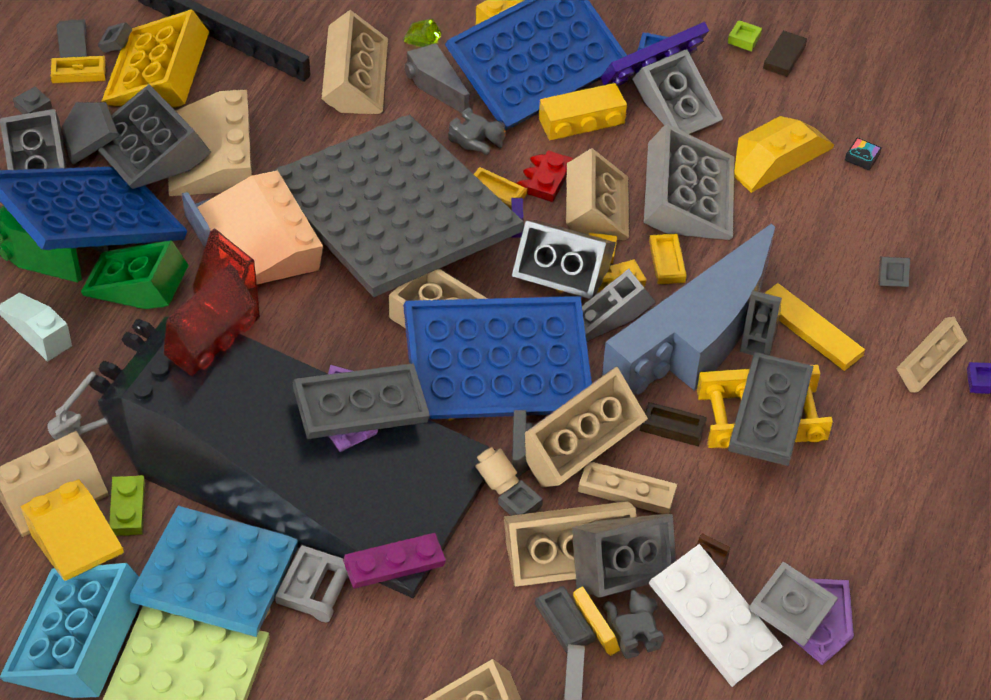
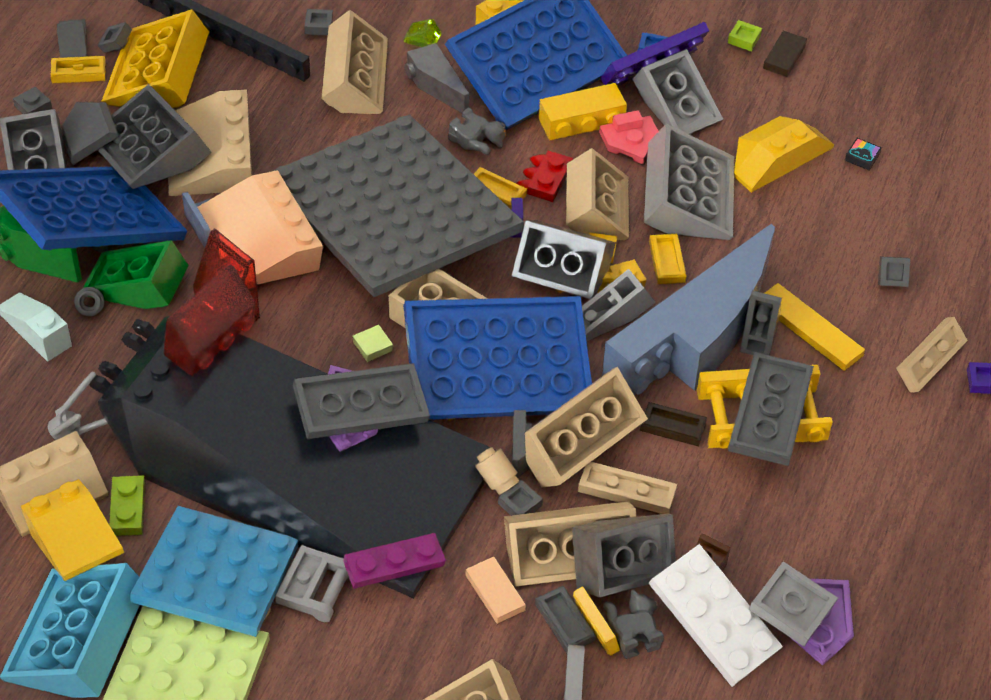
(82, 307): none -> dark grey plate
(318, 21): none -> dark grey plate
(372, 343): none -> yellowish green tile
(495, 590): none -> light nougat tile
(629, 135): none -> coral plate

